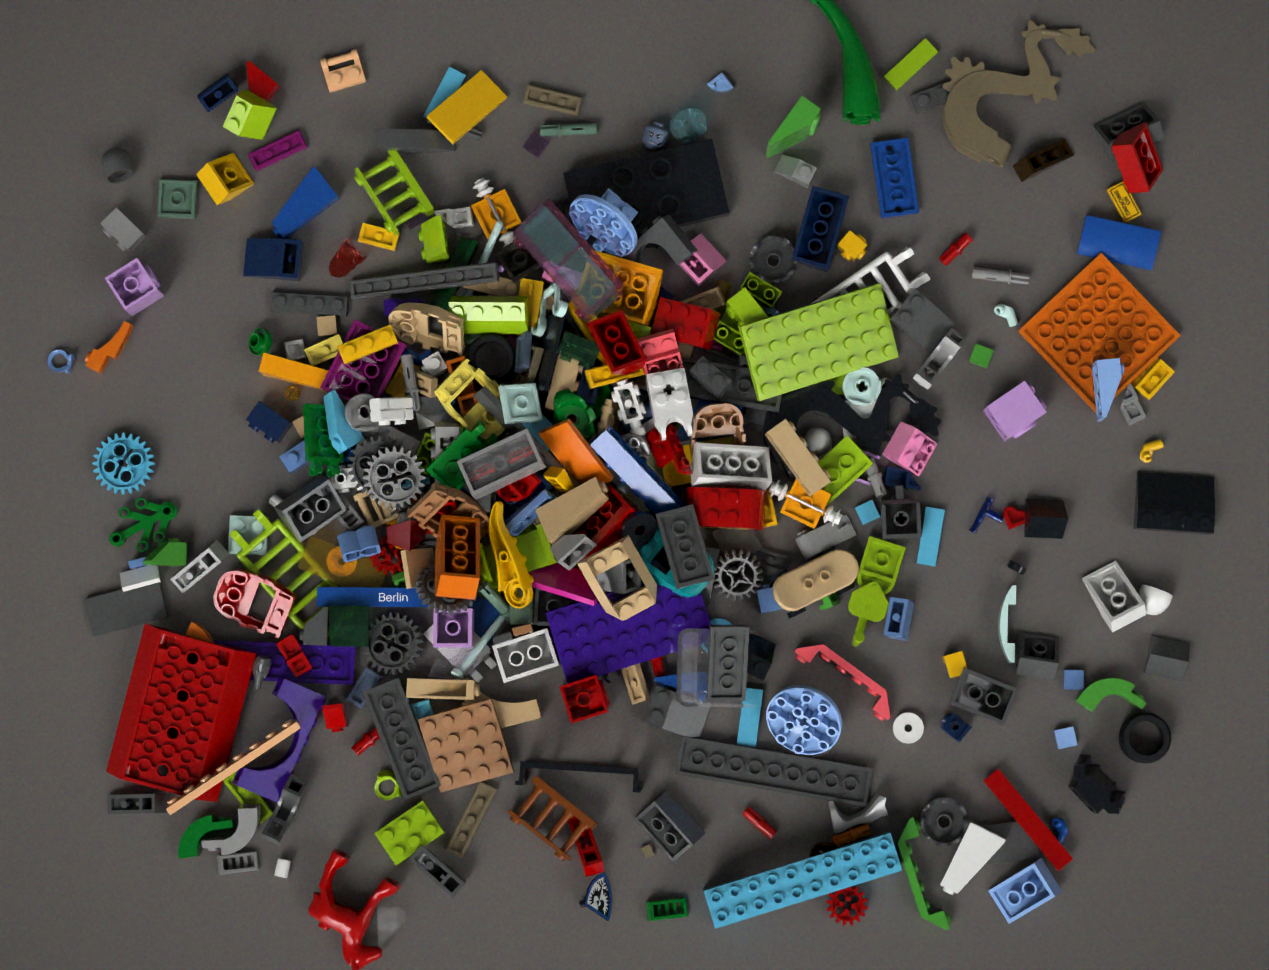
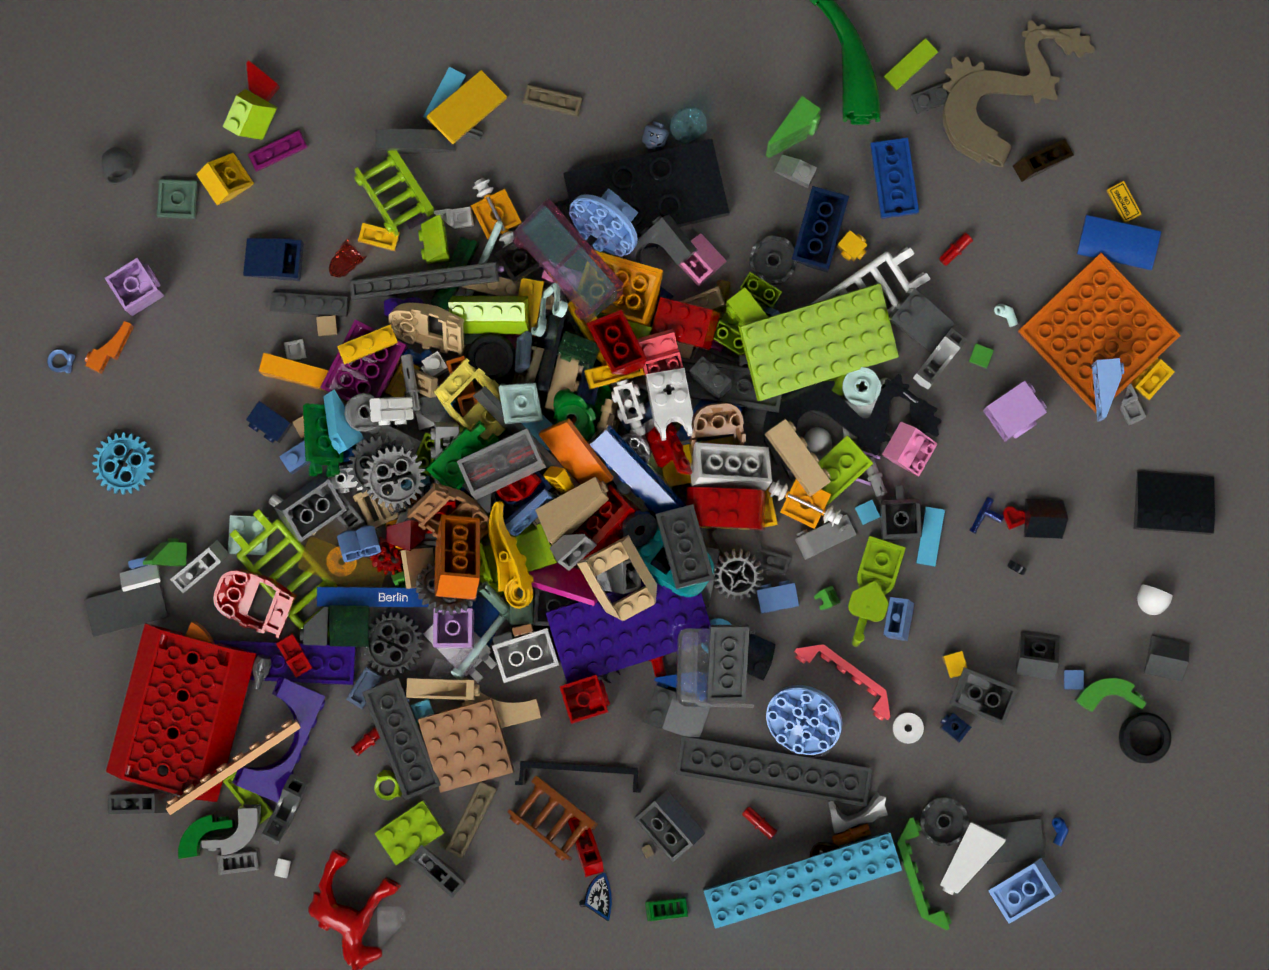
(121, 228): light grey brick -> none
(146, 523): green plant -> none
(217, 92): dark blue brick -> none
(260, 341): green plate -> none
(295, 396): clear yellow hinge -> none
(305, 204): blue slope -> none
(323, 350): light yellow plate -> none
(335, 717): red slope -> none
(344, 76): light nougat plate -> none
(536, 144): clear purple tile -> none
(566, 129): sand green axle -> none
(635, 683): tan plate -> none
(720, 83): light blue tile -> none
(750, 718): medium azure tile -> none
(814, 580): tan piece -> none
(845, 916): red gear -> none
(898, 476): dark blue slope -> none
(1000, 275): light grey axle -> none
(1007, 648): light aqua slope -> none
(1028, 820): red tile -> none
(1065, 737): light blue tile -> none
(1095, 787): black slope -> none
(1110, 128): dark grey slope -> none
(1114, 596): white slope -> none
(1137, 159): red slope -> none
(1148, 449): yellow arm -> none

